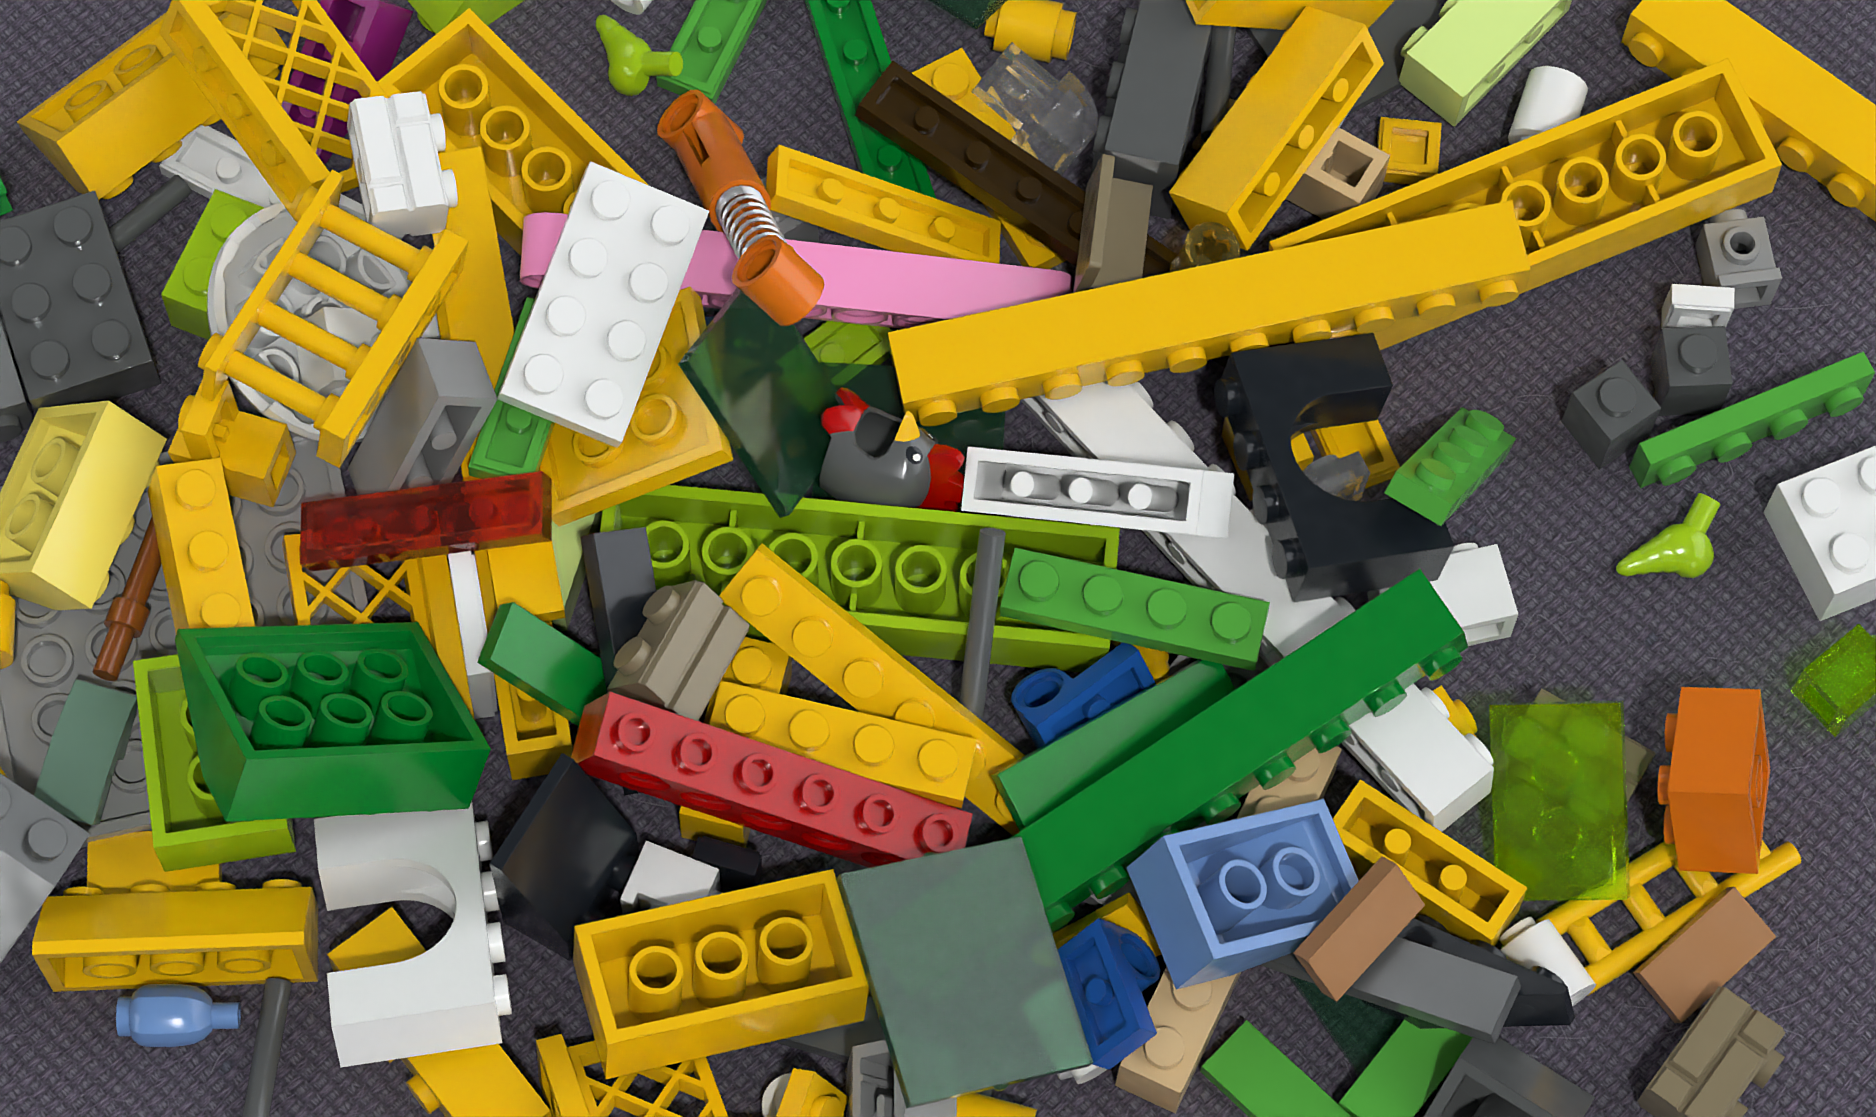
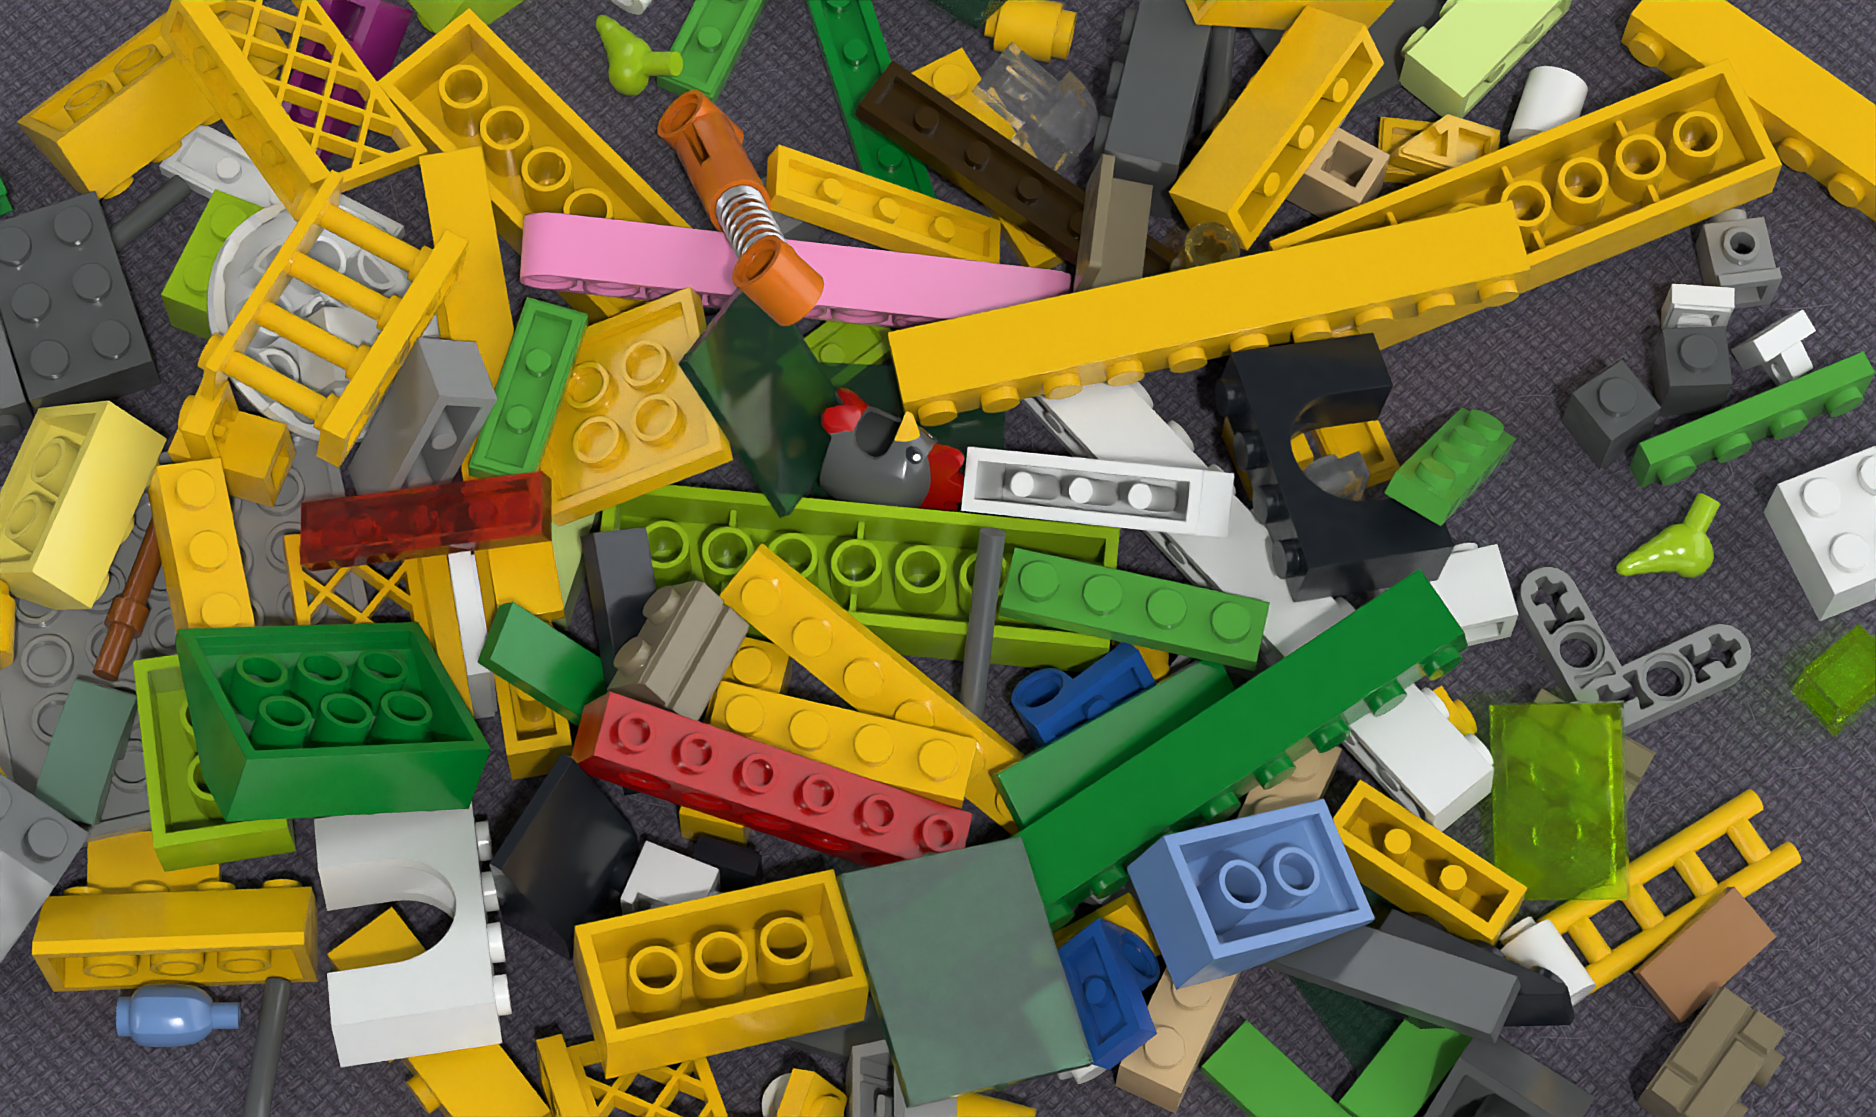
(399, 164): white brick -> none
(603, 305): white plate -> none
(1359, 928): medium nougat tile -> none
(1446, 146): none -> yellow tile
(1606, 674): none -> light grey beam
(1716, 780): orange brick -> none
(1778, 348): none -> white tile

